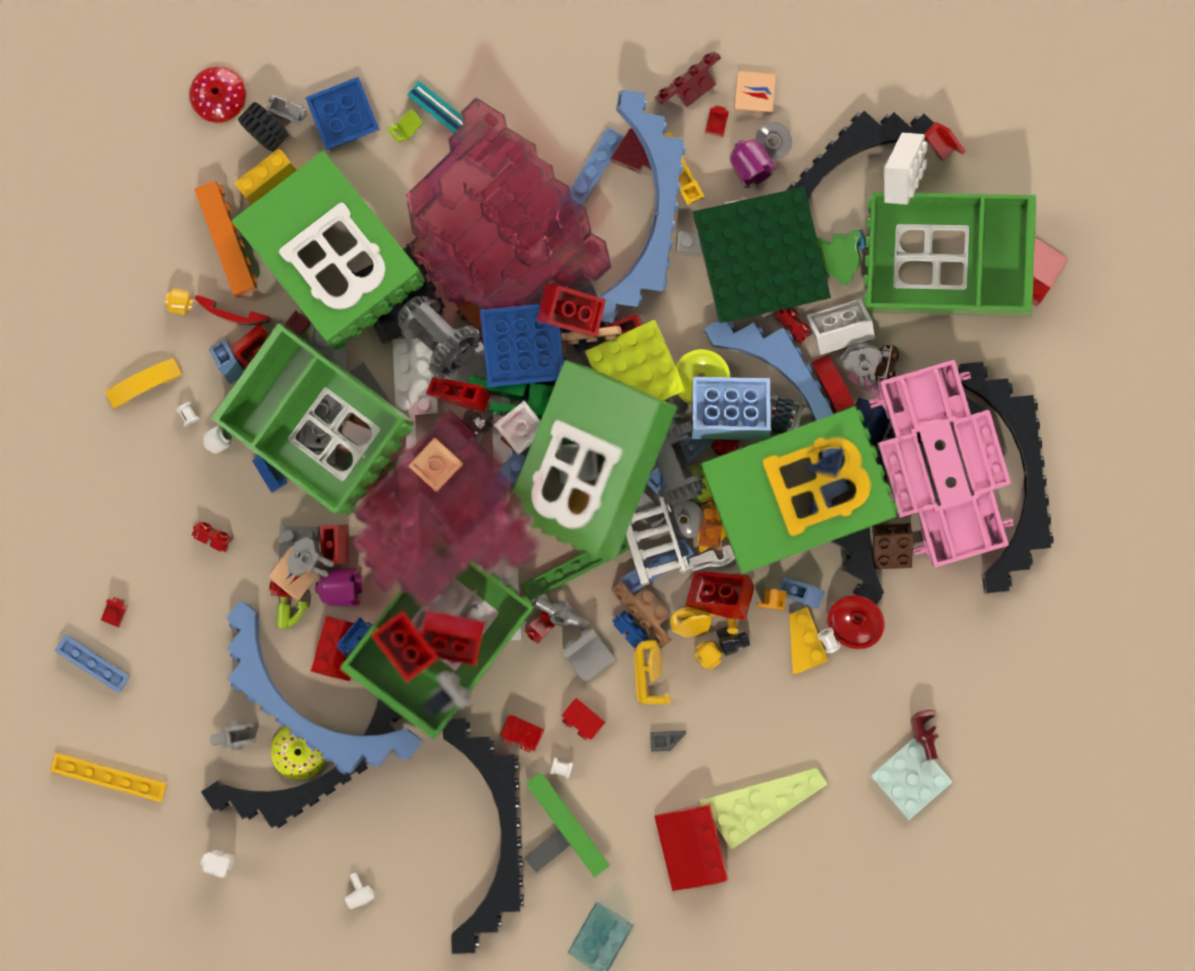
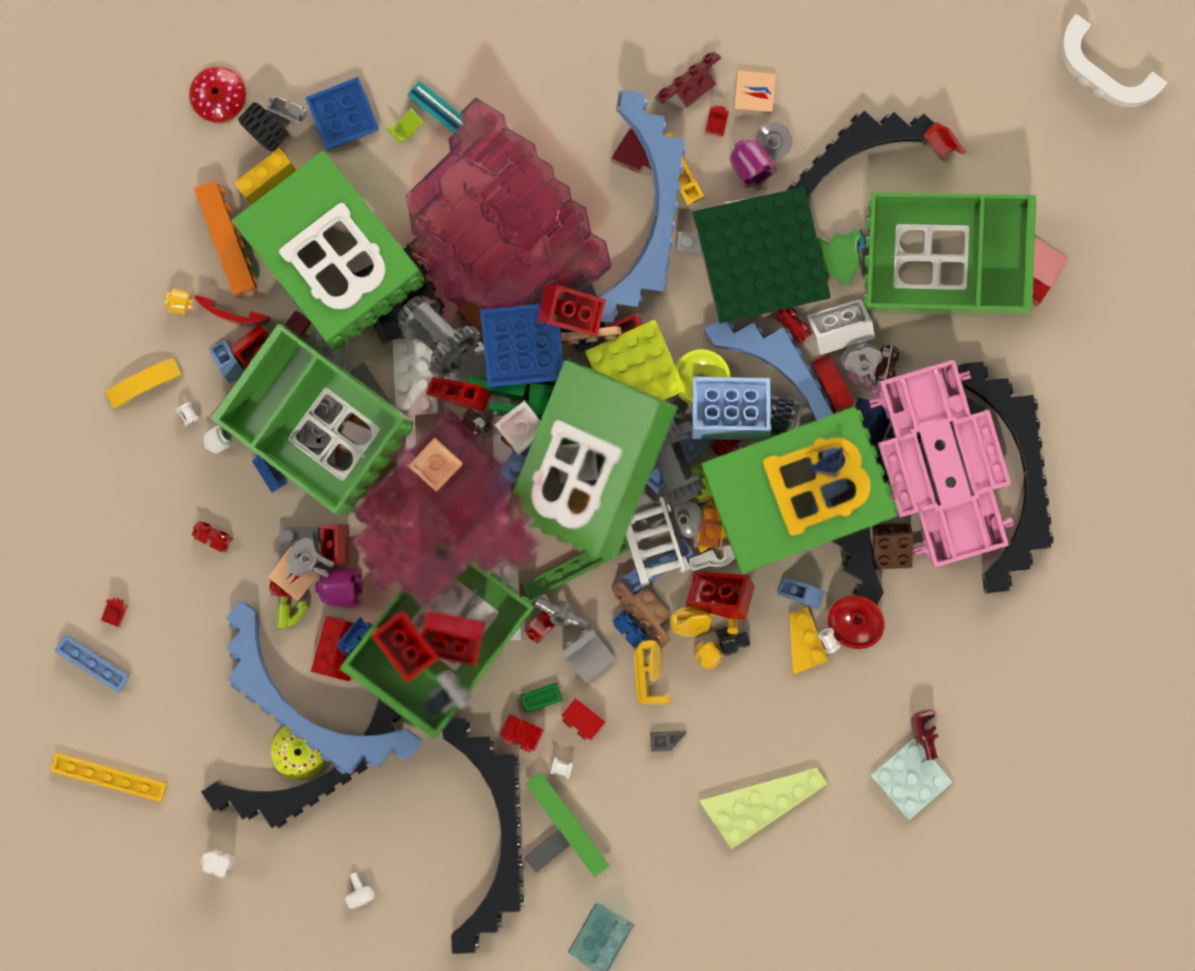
(233, 736): light grey hinge -> none
(541, 697): none -> green tile
(595, 166): medium blue plate -> none
(691, 847): red slope -> none
(773, 599): light orange panel -> none
(905, 168): white brick -> none
(1096, 79): none -> white arch

